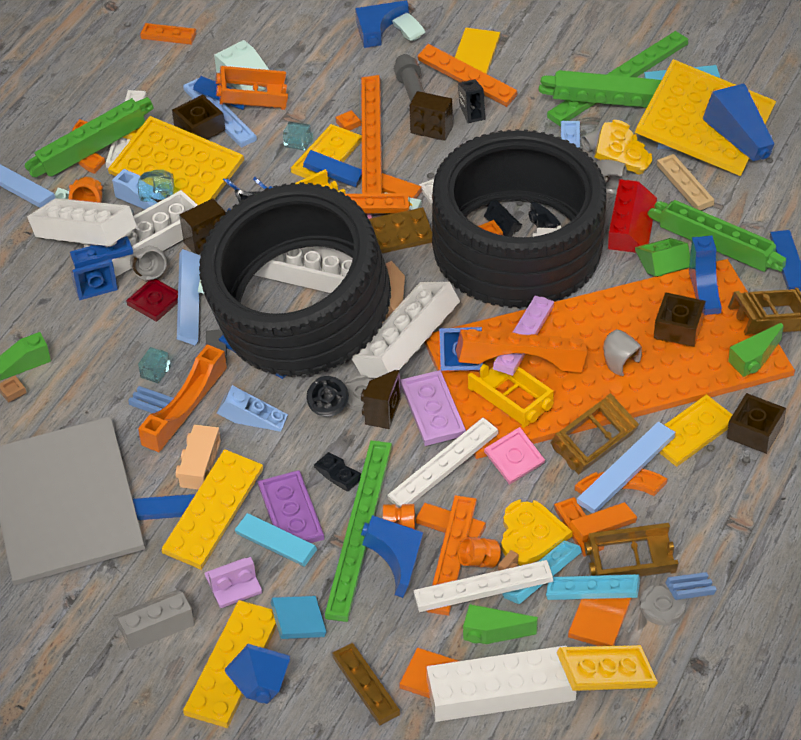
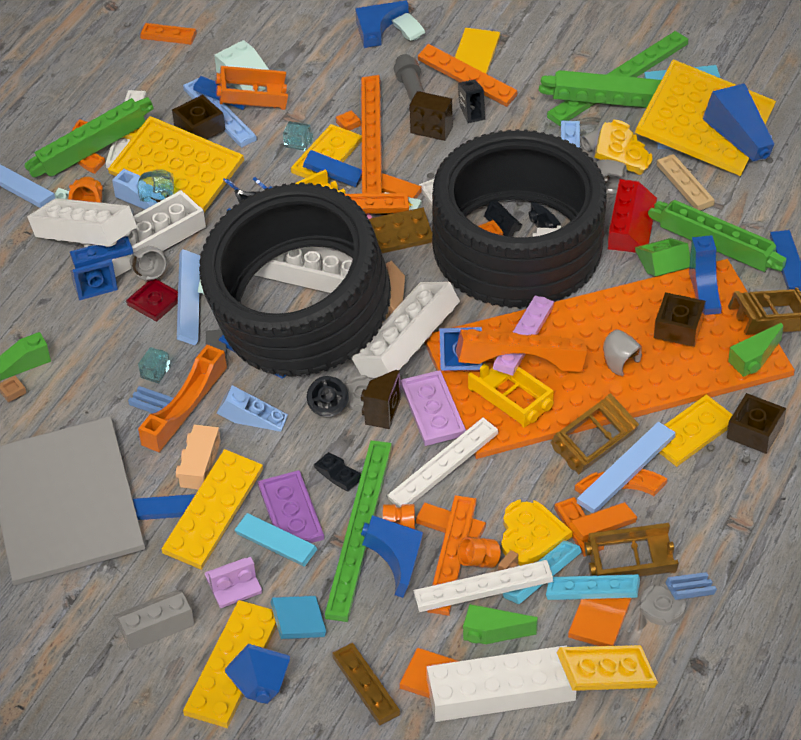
(198, 222): dark brown brick -> none
(514, 455): bright pink tile -> none

